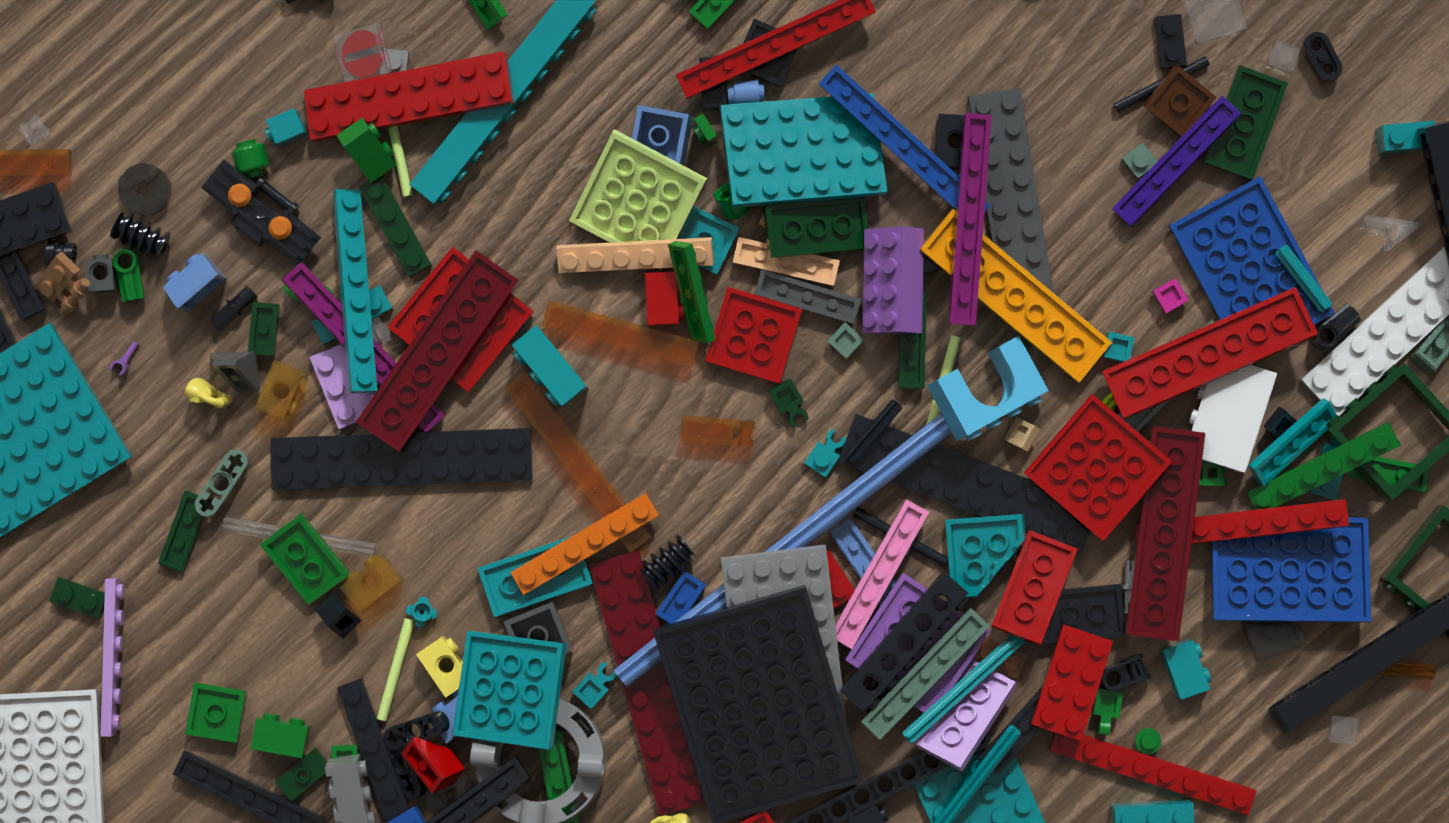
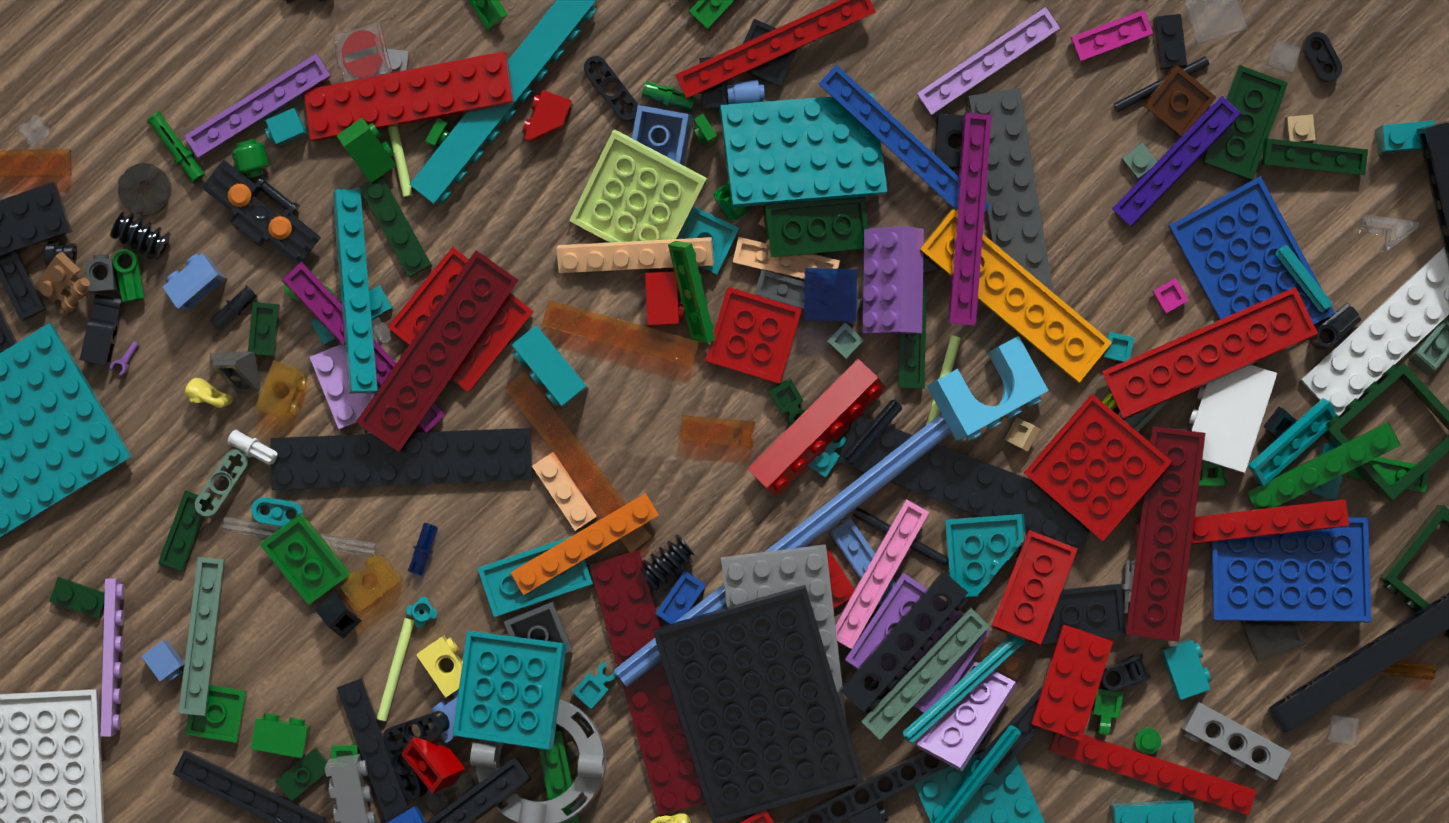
(101, 331): none -> black piece
(164, 661): none -> medium blue brick
(193, 171): none -> green pin
(201, 636): none -> sand green plate
(252, 447): none -> white axle
(257, 106): none -> medium lavender plate
(278, 510): none -> teal plate
(423, 549): none -> clear blue axle
(438, 133): none -> green plate
(548, 117): none -> red slope
(564, 491): none -> light nougat plate
(605, 68): none -> black beam
(667, 95): none -> green pin
(817, 428): none -> brick
(830, 295): none -> clear blue plate
(988, 61): none -> lavender plate
(1111, 36): none -> dark pink plate
(1273, 757): none -> light grey brick
(1300, 128): none -> tan plate
(1314, 157): none -> dark green plate

